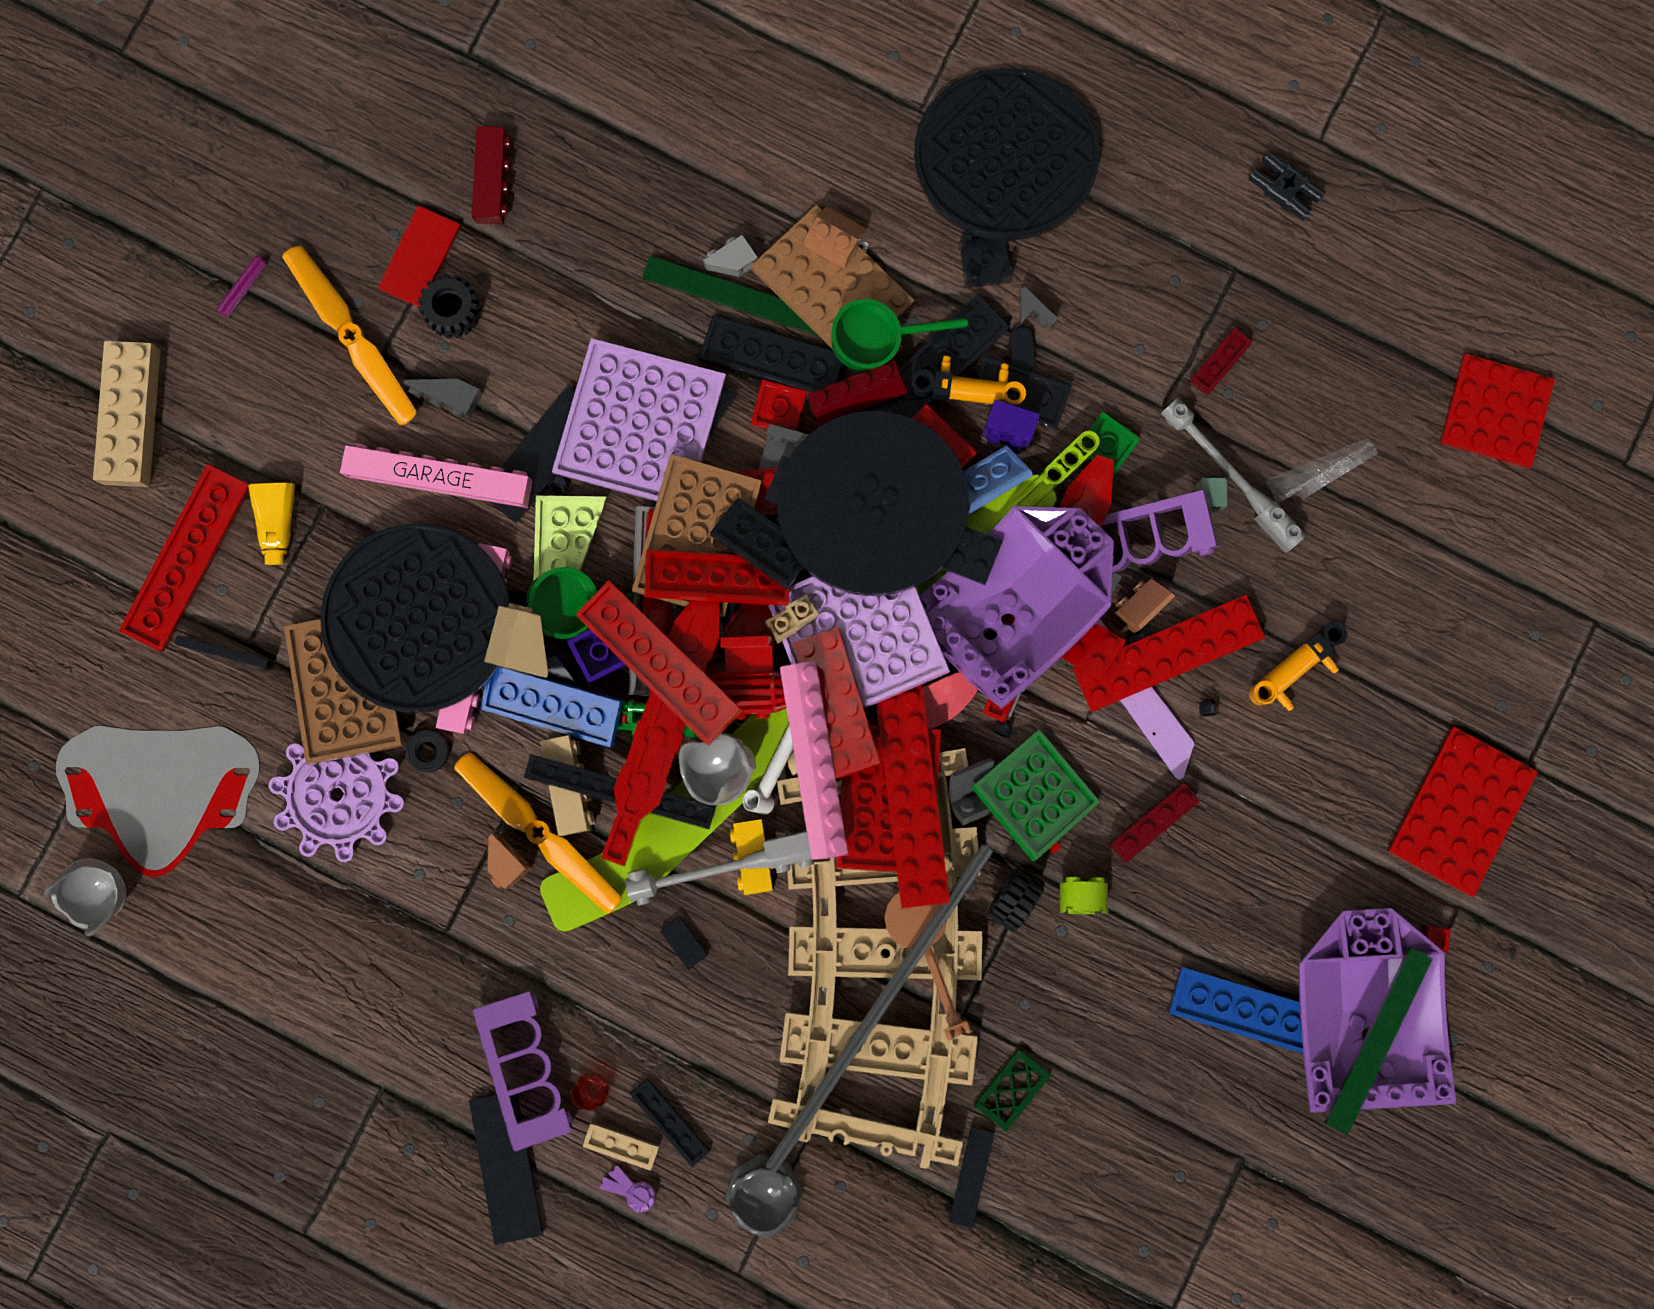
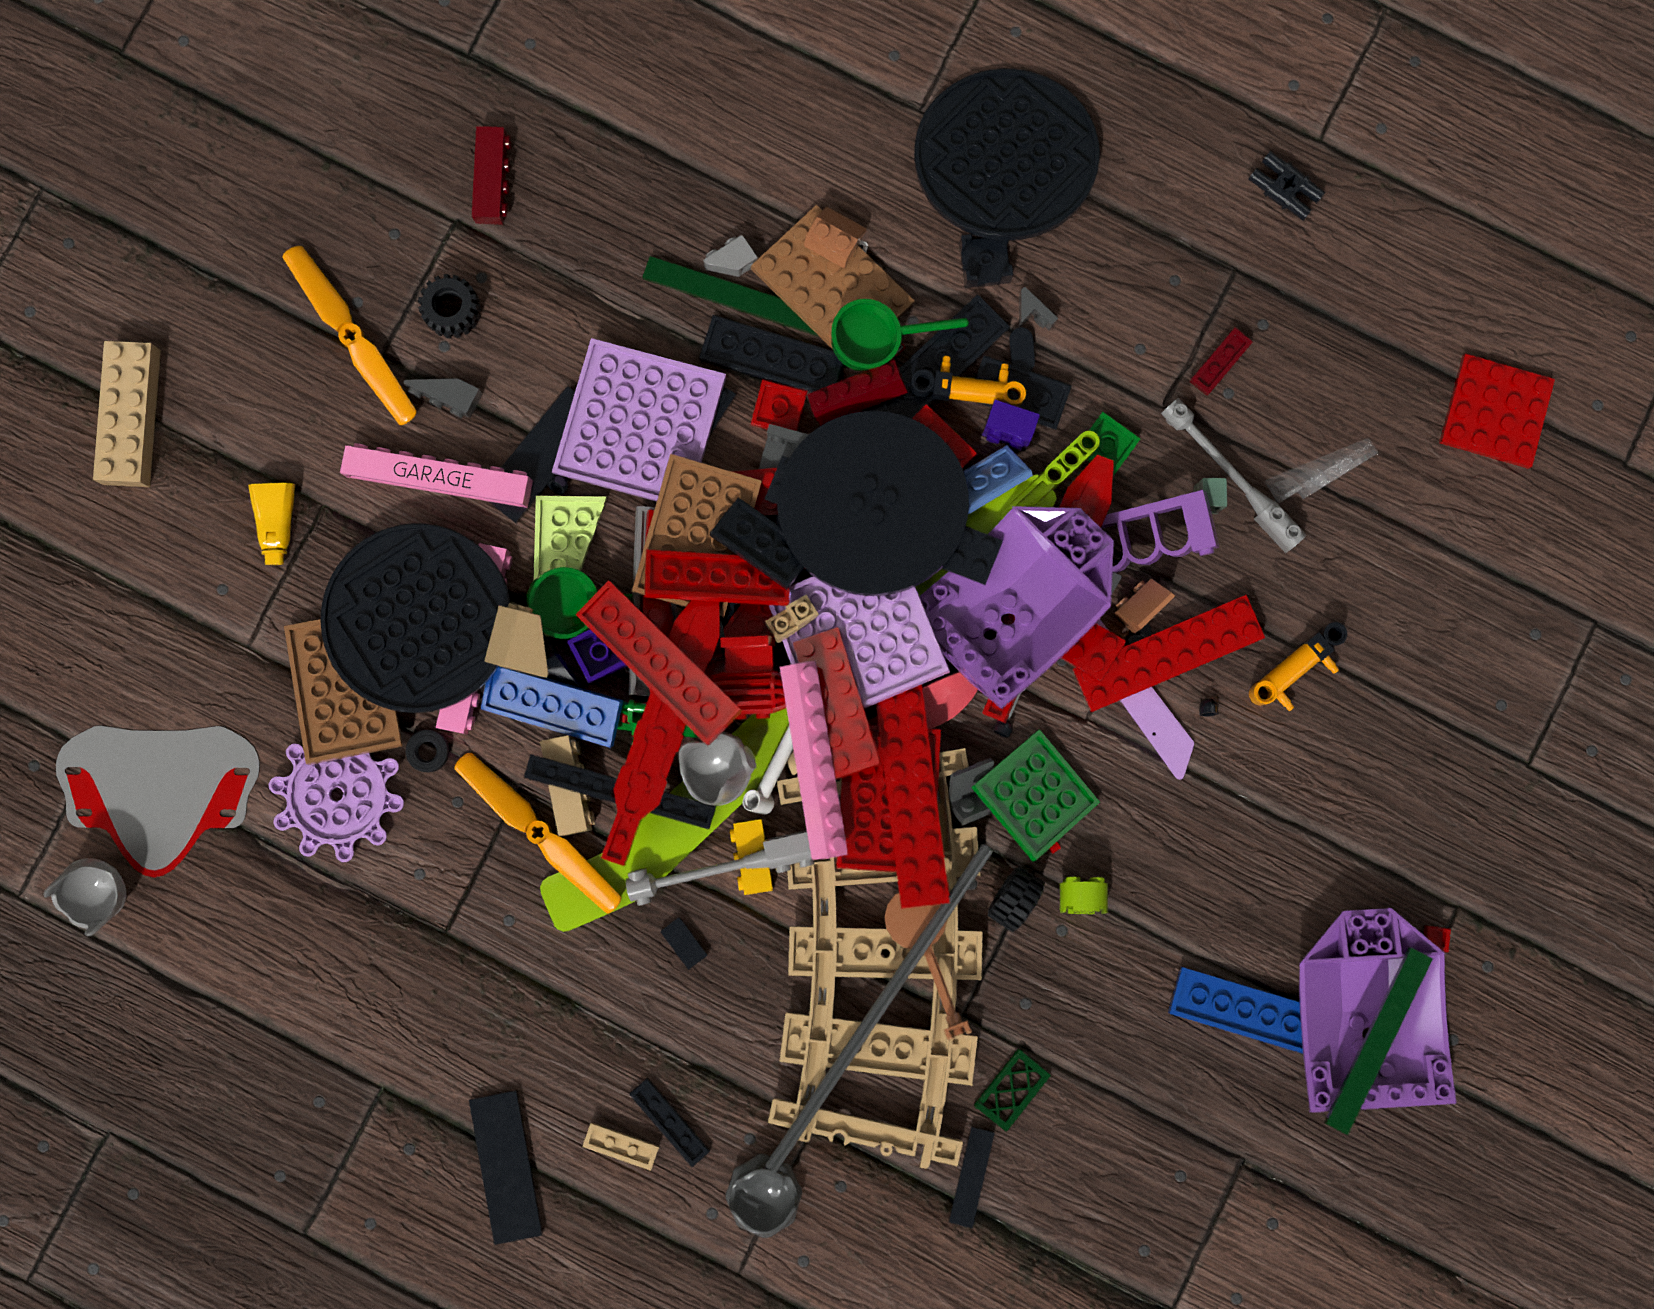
(184, 558): red plate -> none
(224, 653): black tile -> none
(241, 286): magenta axle -> none
(419, 255): red tile -> none
(505, 863): nougat slope -> none
(539, 1127): medium lavender fence -> none
(590, 1092): clear red hair -> none
(639, 1195): medium lavender piece -> none
(1153, 822): dark red brick -> none
(1462, 811): red plate -> none

